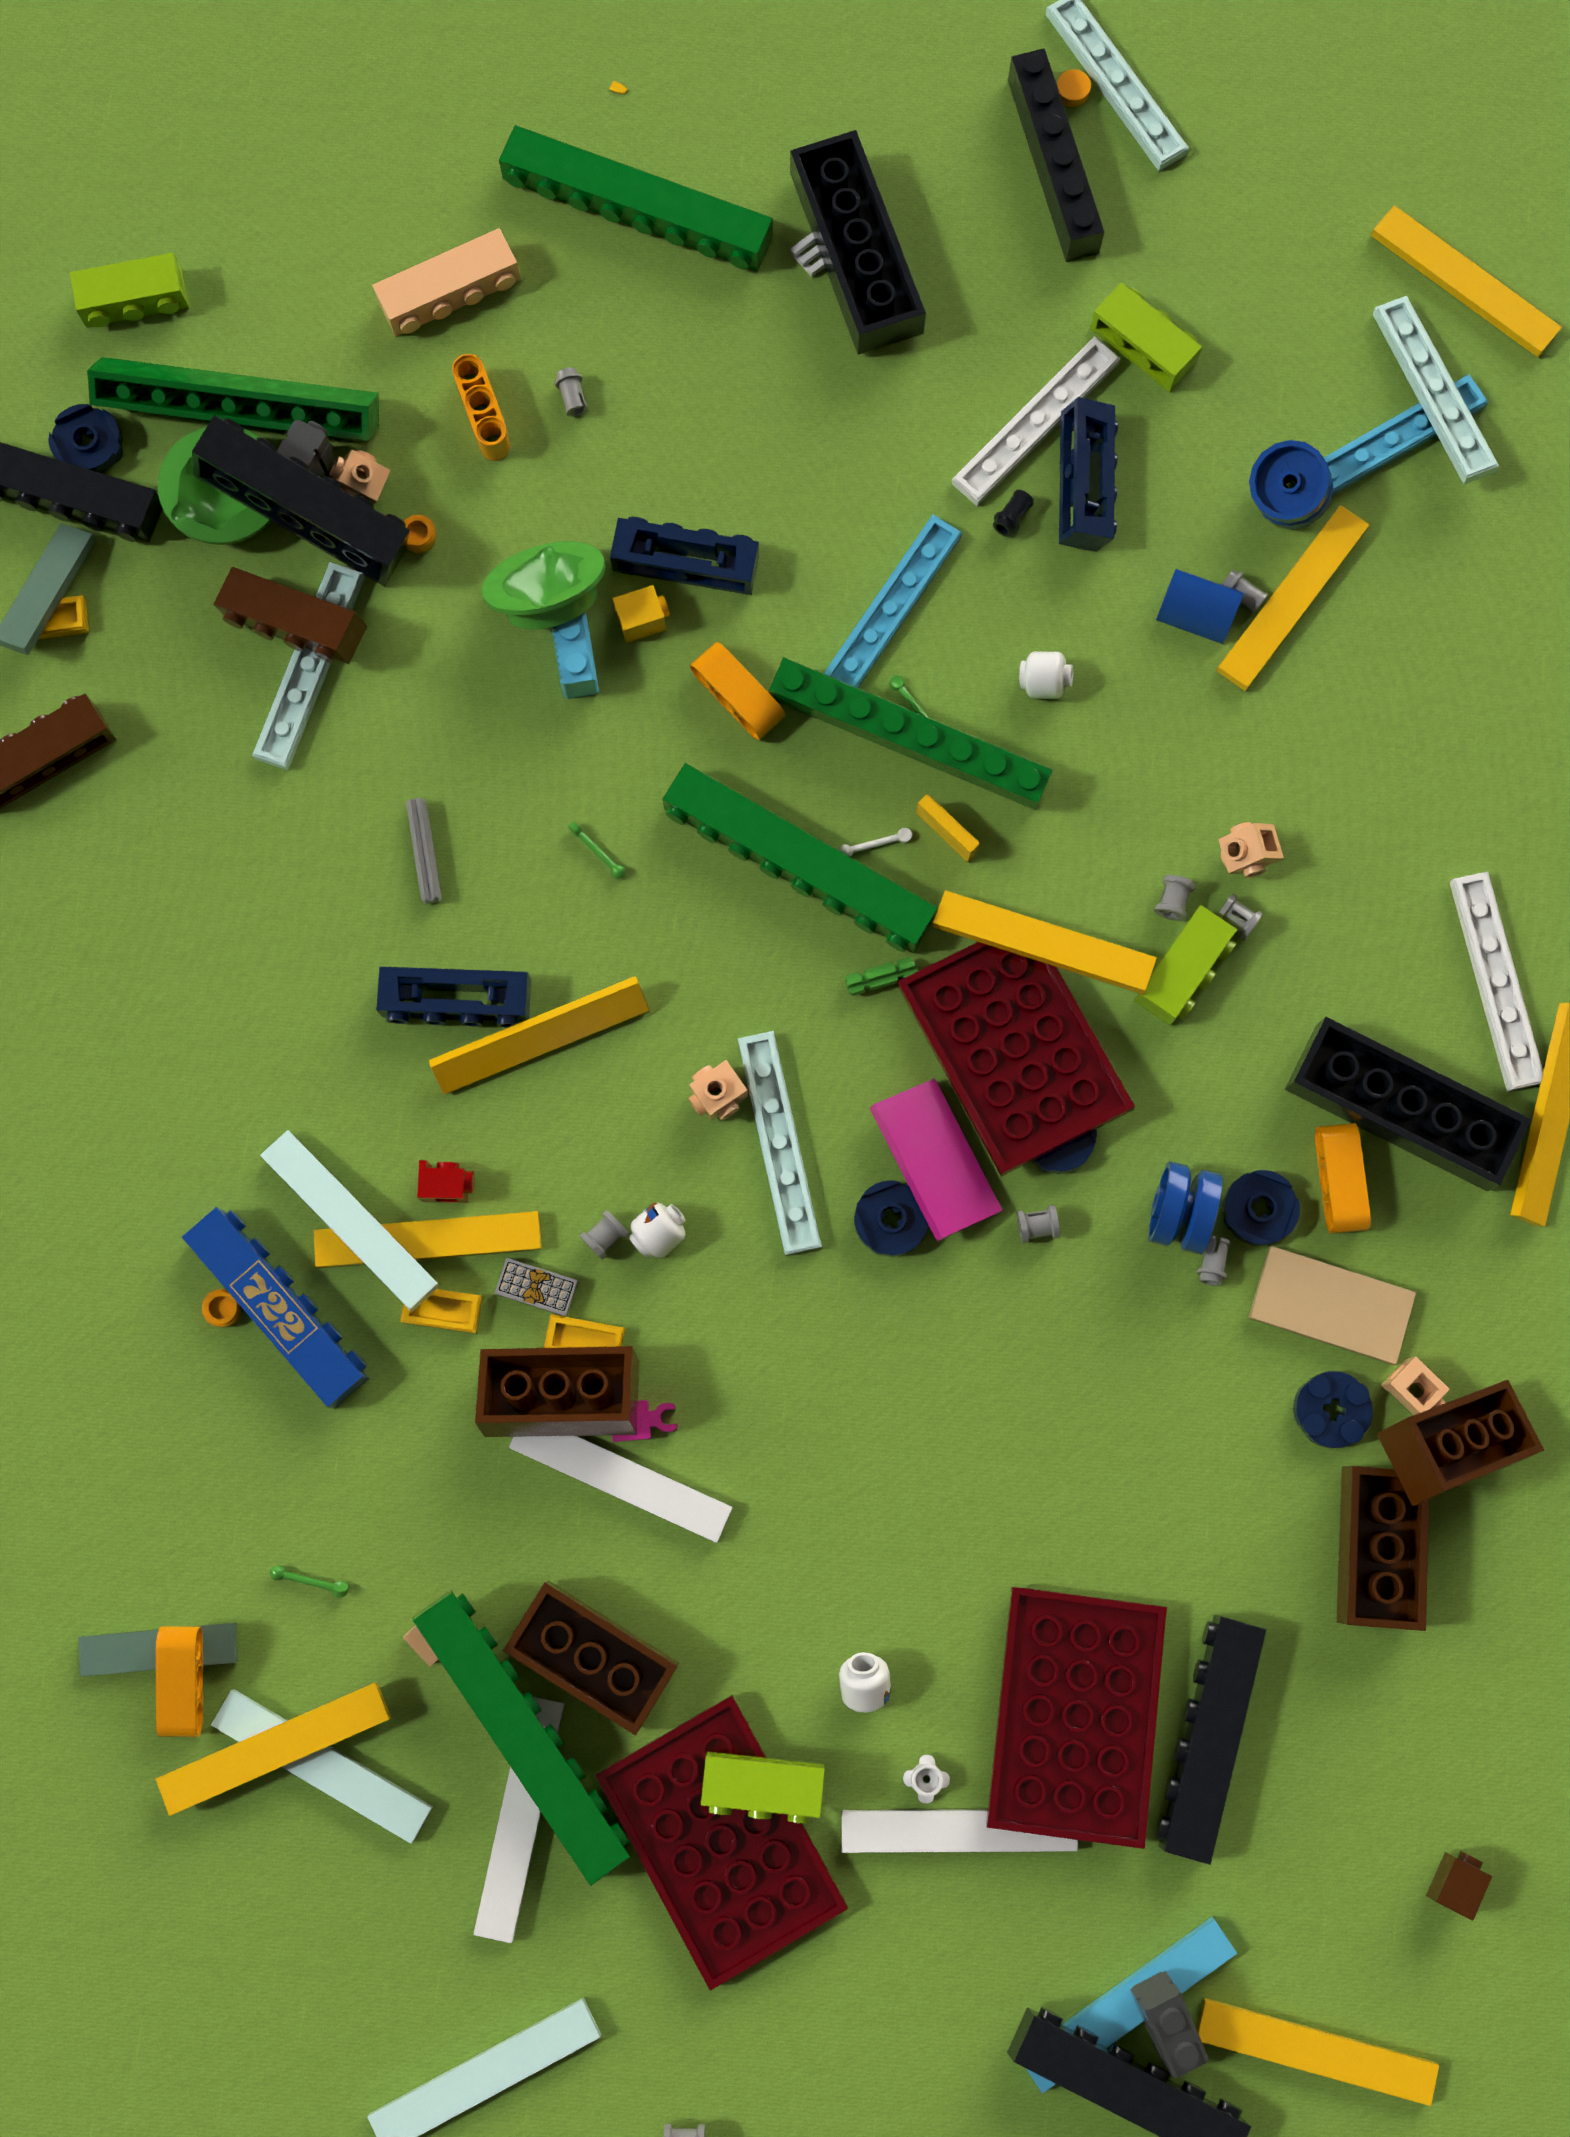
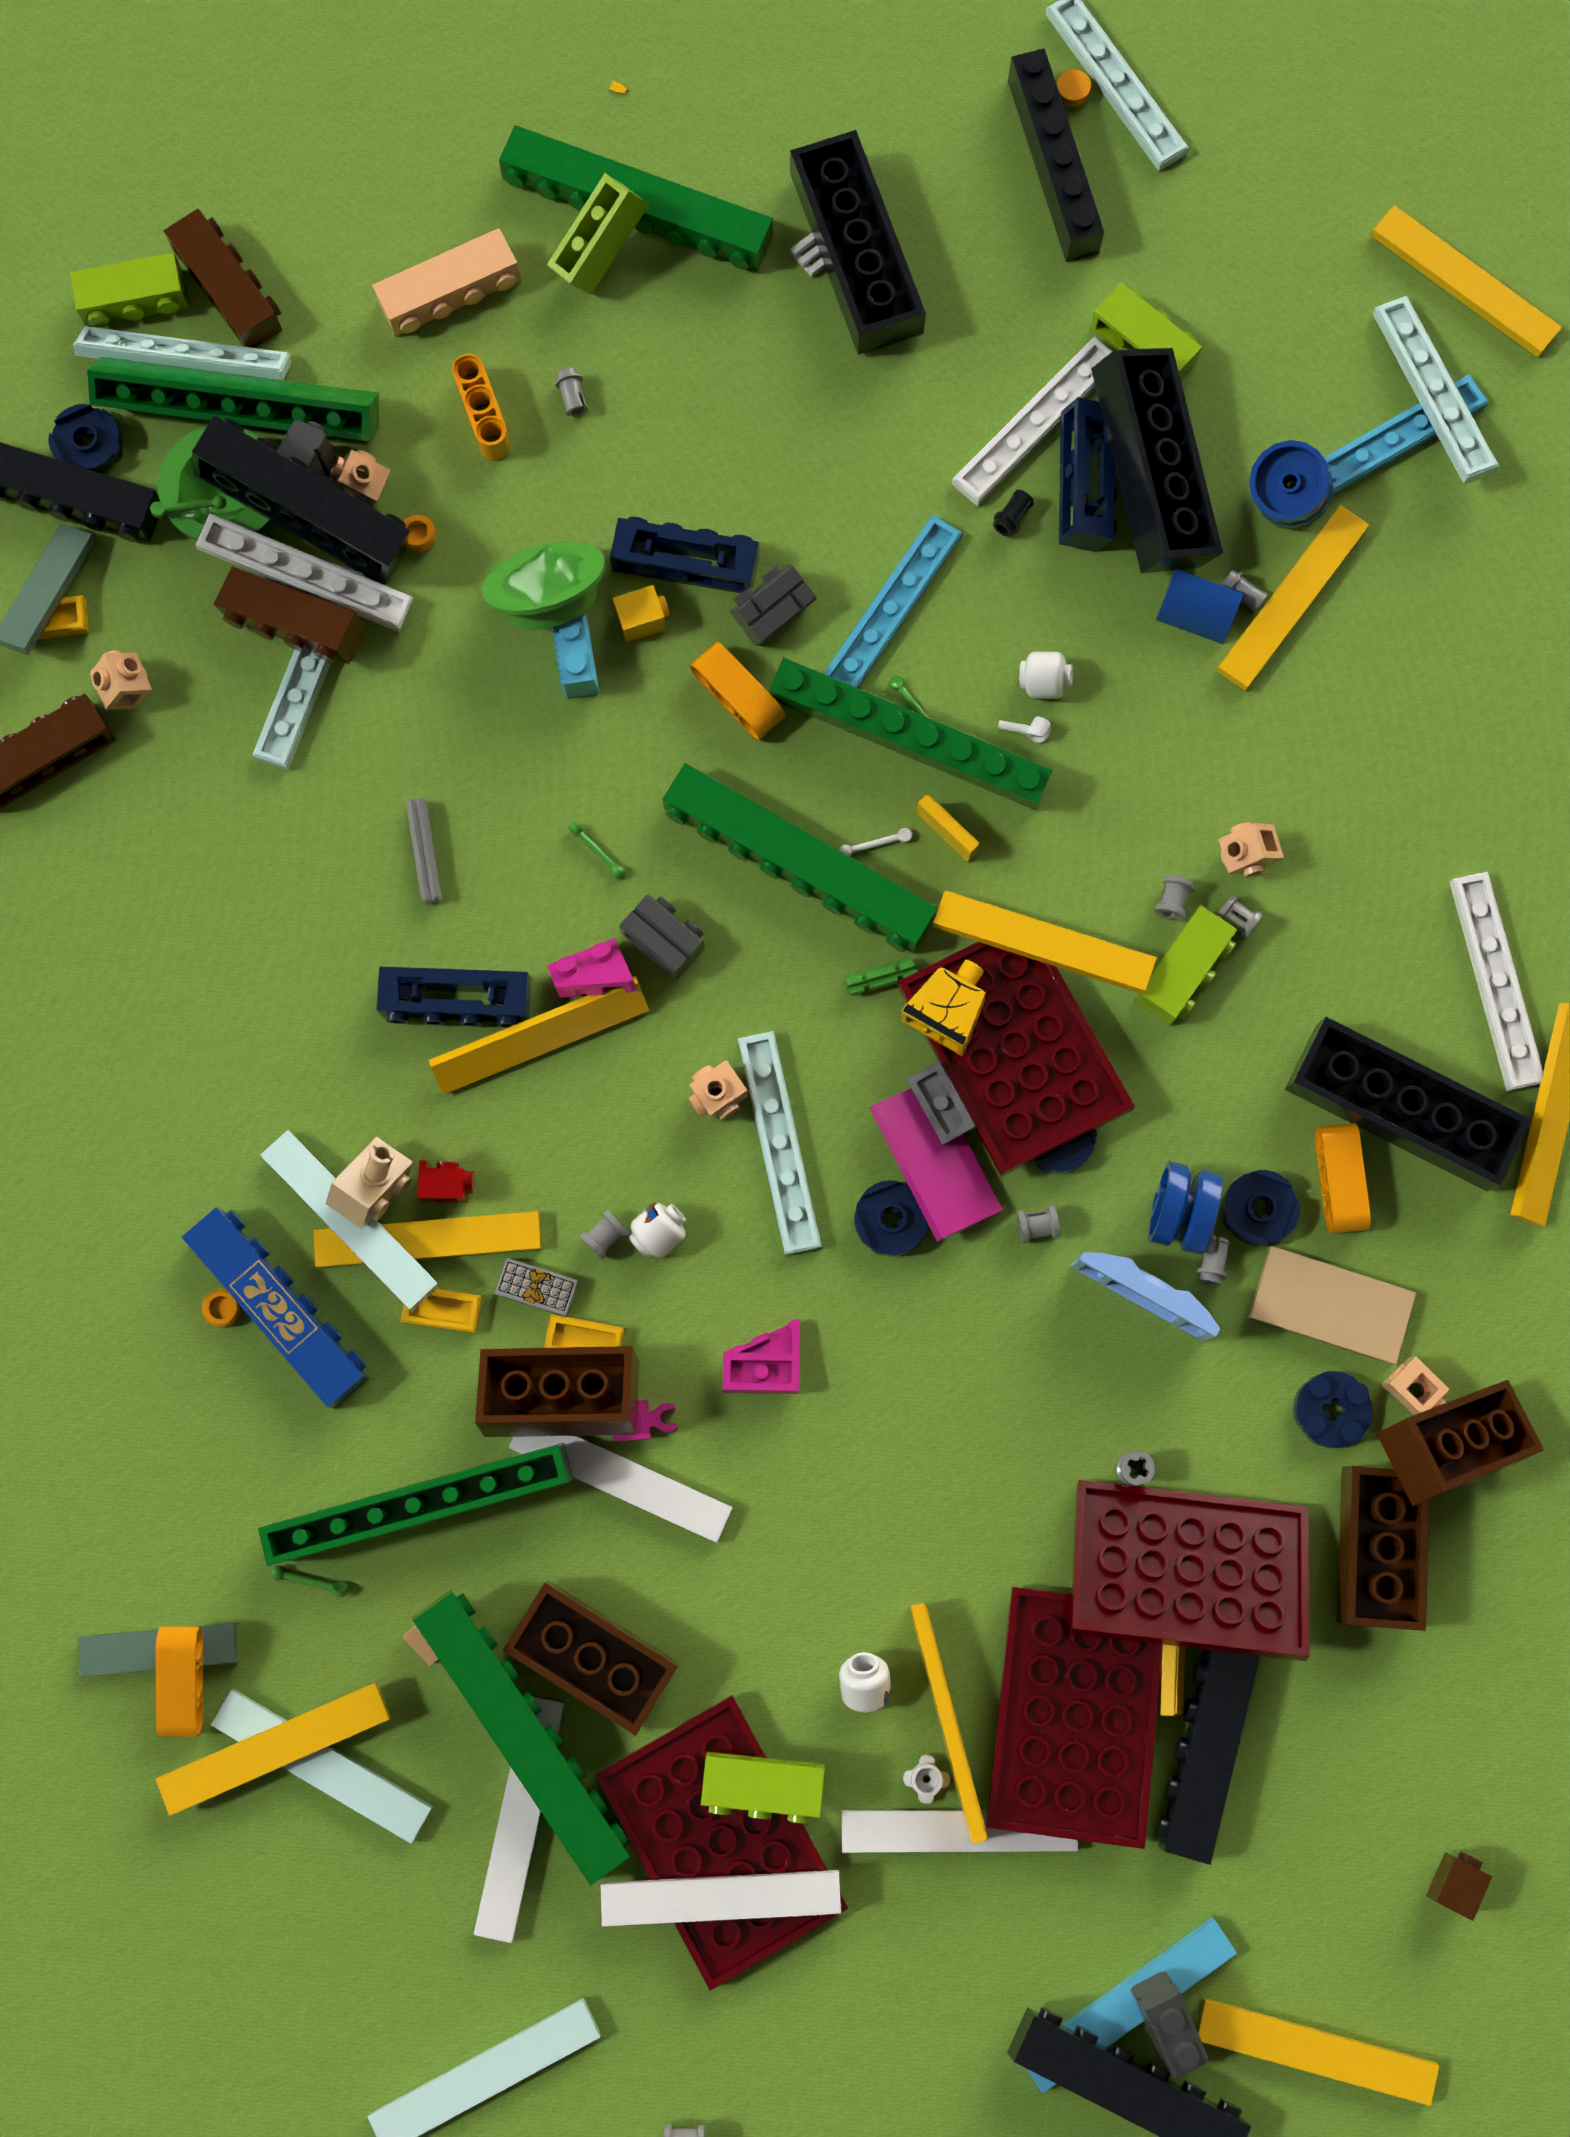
(120, 680): none -> light nougat brick
(158, 509): none -> bright green hinge
(180, 352): none -> light aqua tile
(223, 279): none -> reddish brown brick
(304, 572): none -> white tile
(370, 1183): none -> tan brick
(415, 1504): none -> green brick
(592, 971): none -> dark pink wing
(597, 234): none -> lime brick
(662, 935): none -> dark grey brick
(720, 1898): none -> white tile
(765, 1364): none -> dark pink wing
(772, 603): none -> dark grey brick
(941, 1103): none -> flat silver panel
(947, 1007): none -> yellow torso
(948, 1723): none -> yellow tile
(1036, 732): none -> white hand
(1124, 1470): none -> light grey bush
(1148, 1292): none -> light blue slope
(1156, 459): none -> black brick
(1173, 1680): none -> yellow tile
(1191, 1570): none -> dark red plate

